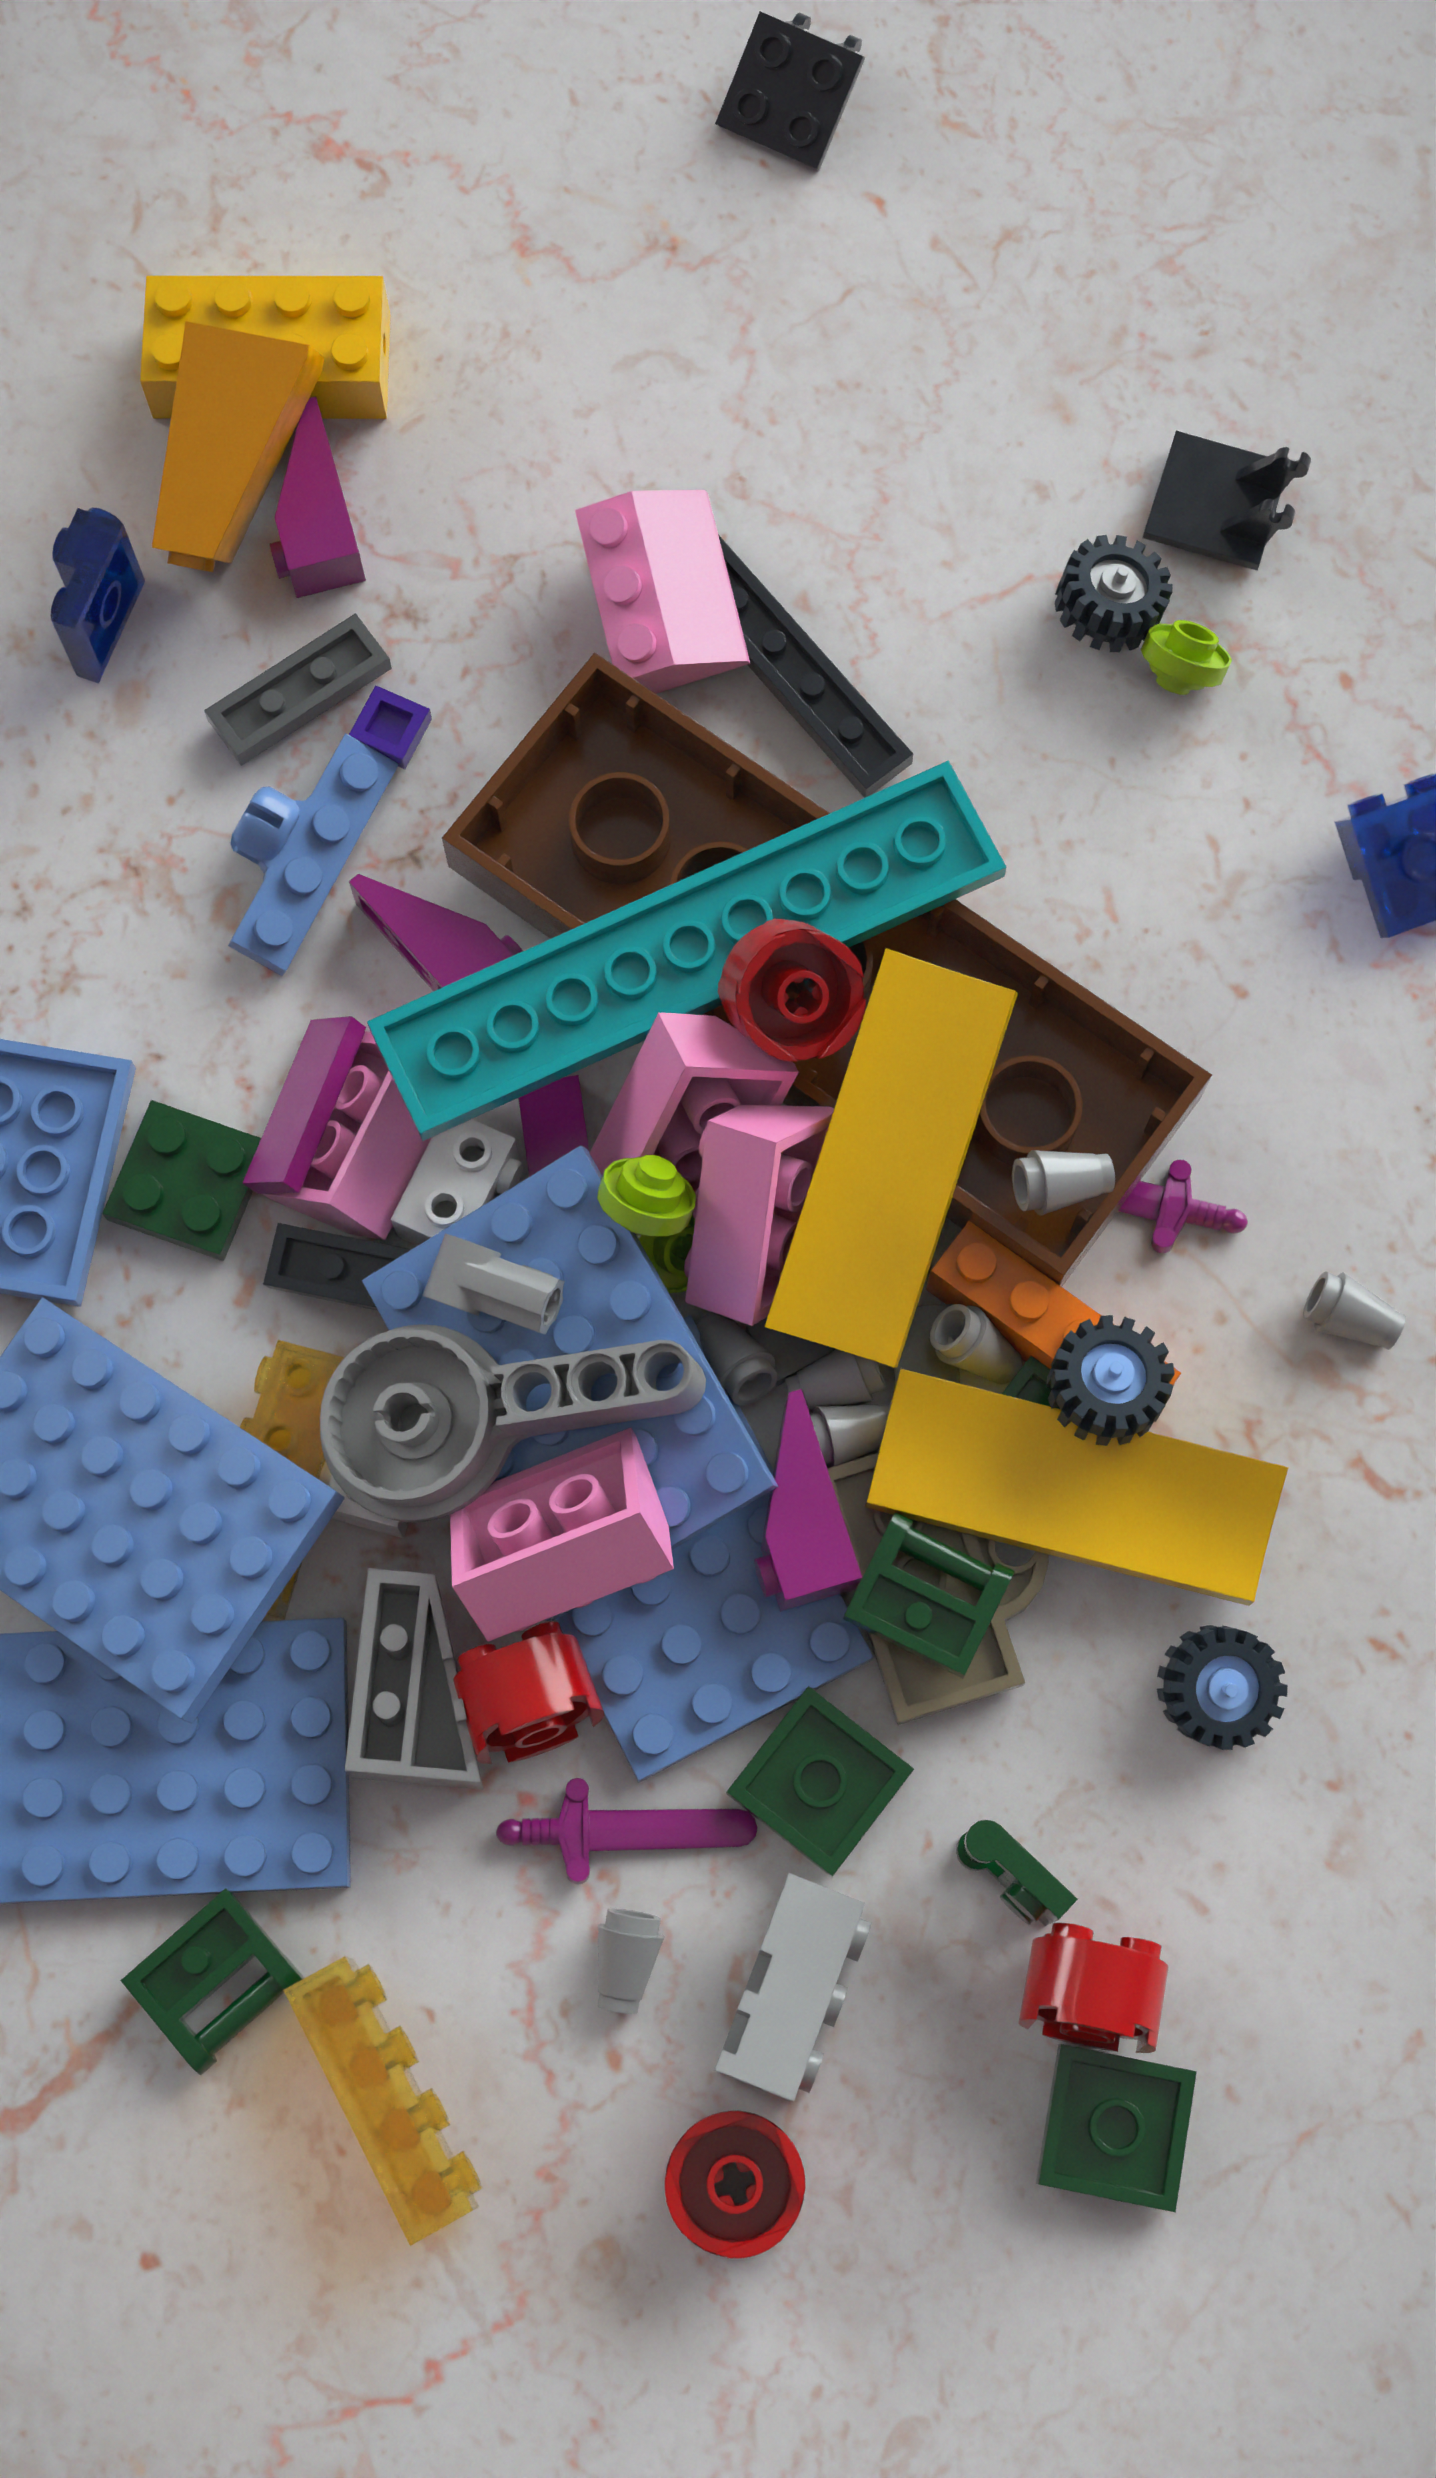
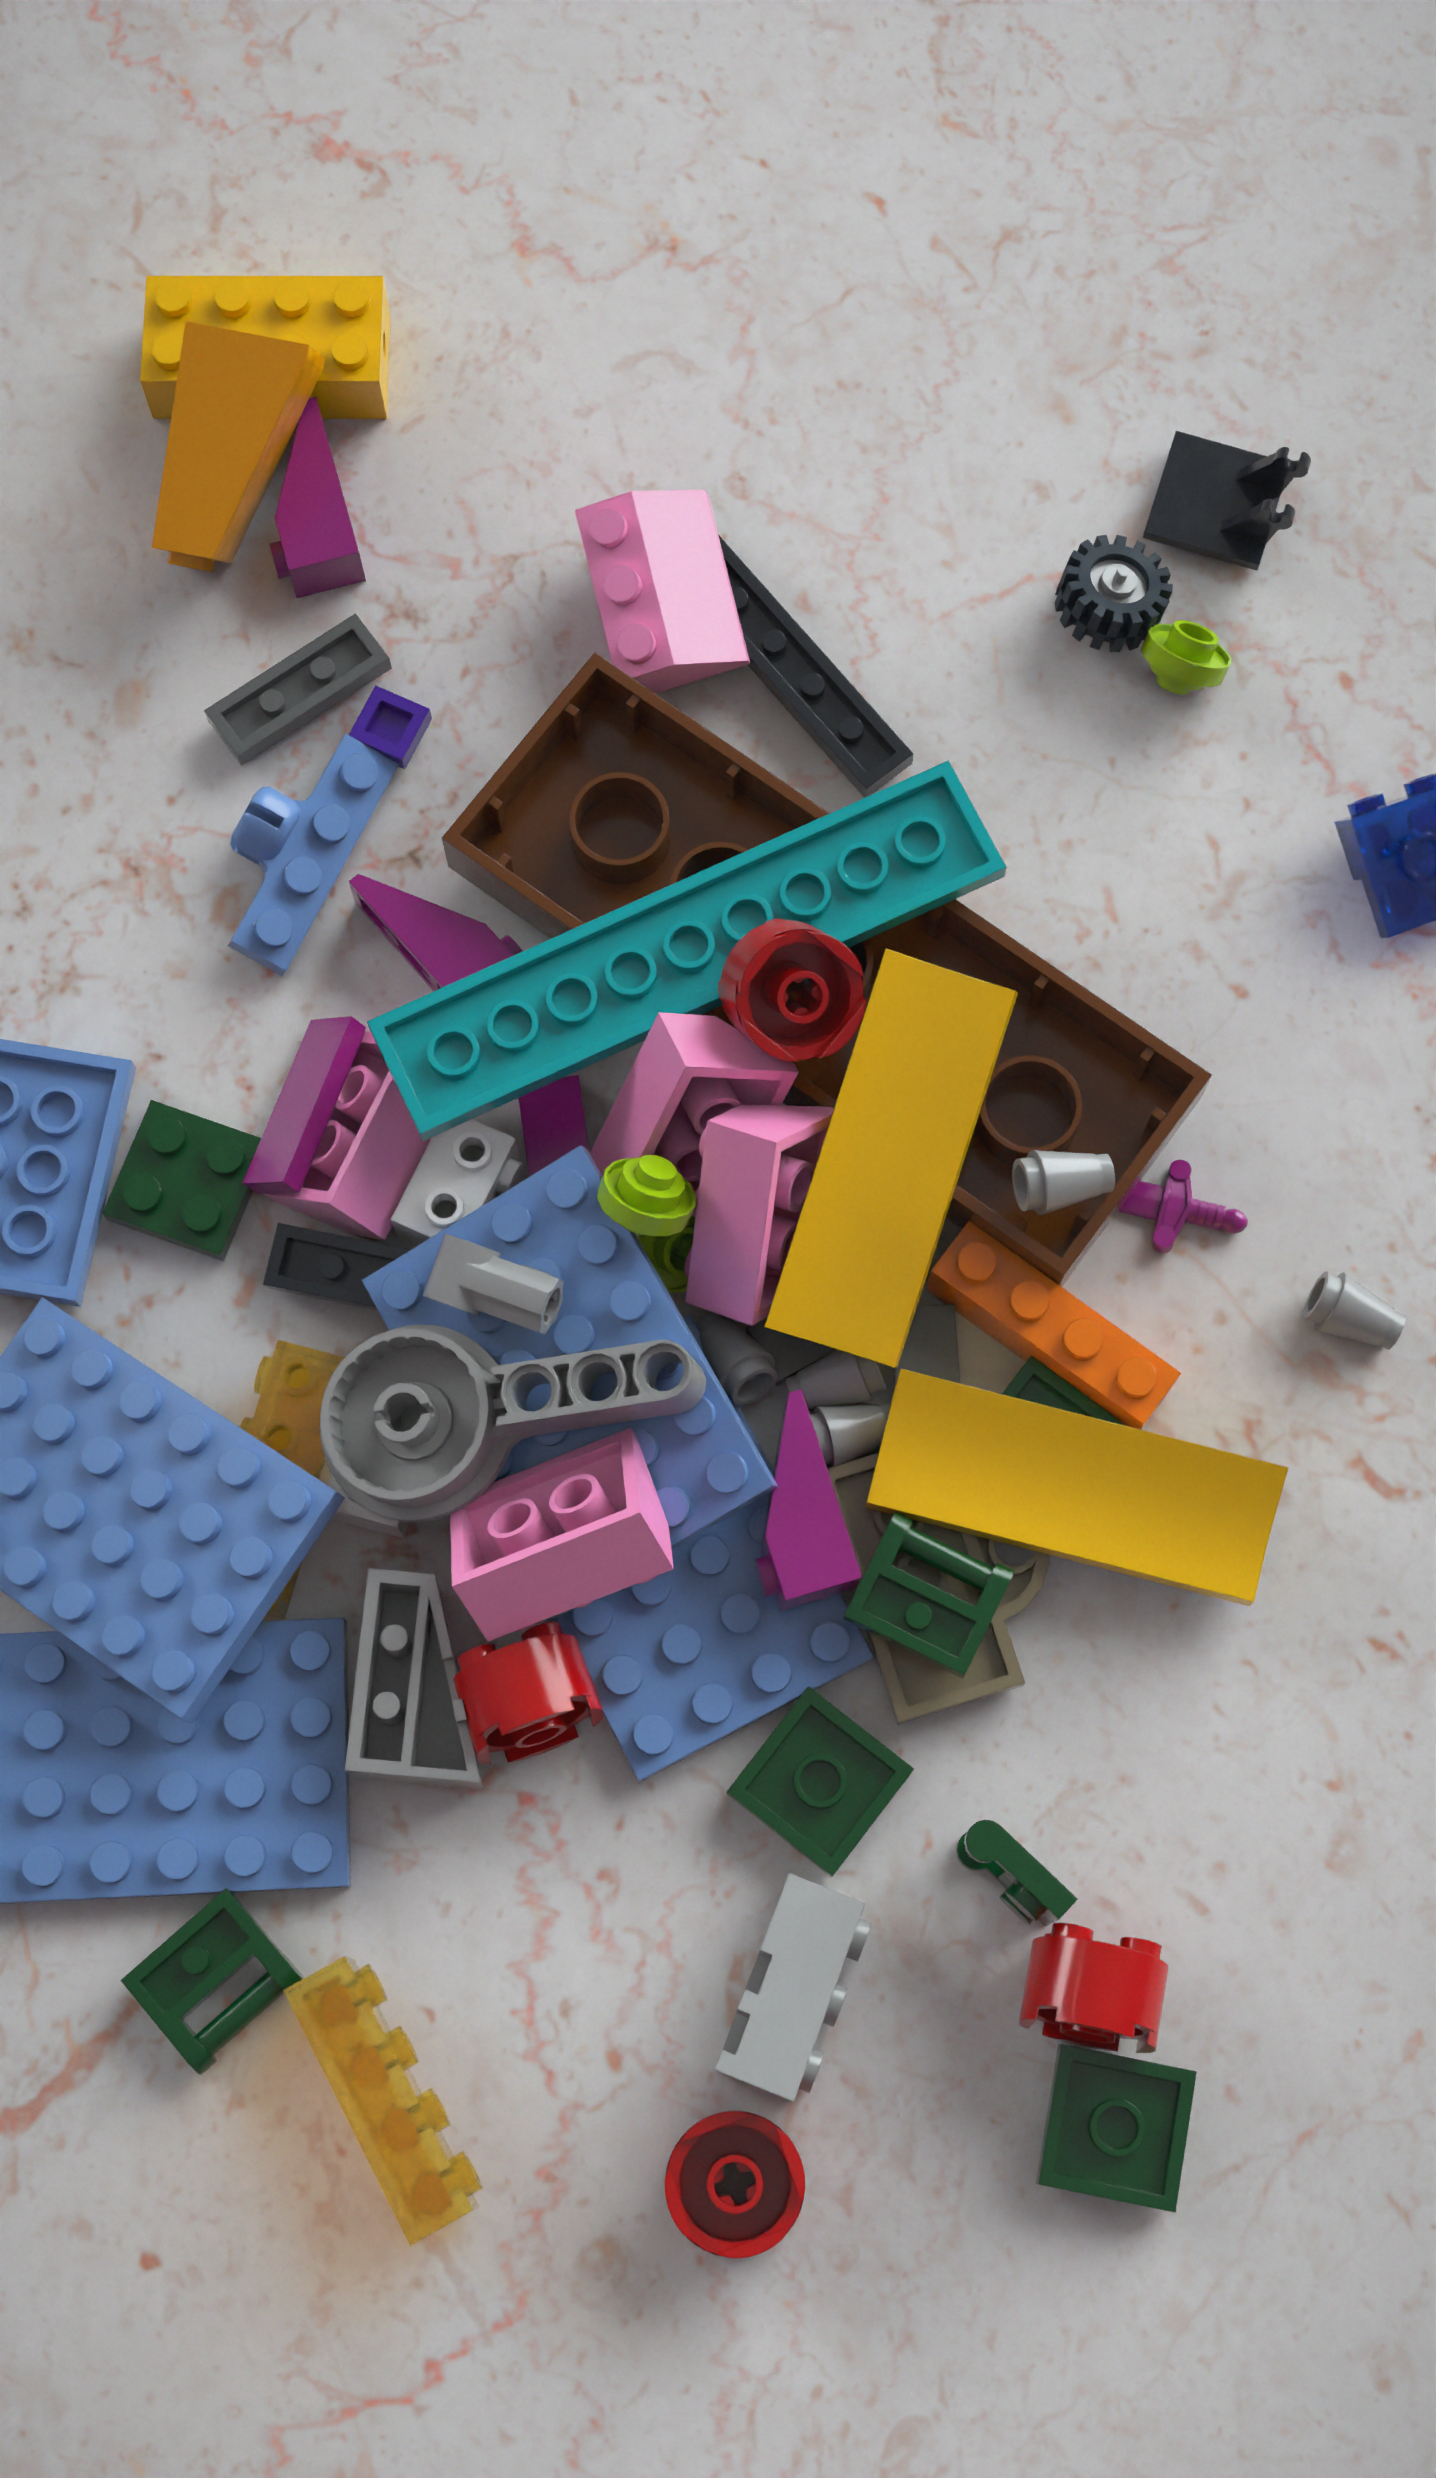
(99, 589): clear blue plate -> none
(614, 1830): magenta sword -> none
(626, 1958): light grey cone -> none
(791, 88): black plate -> none
(973, 1343): light grey cone -> none
(1110, 1380): black wheel -> none
(1221, 1687): black wheel -> none

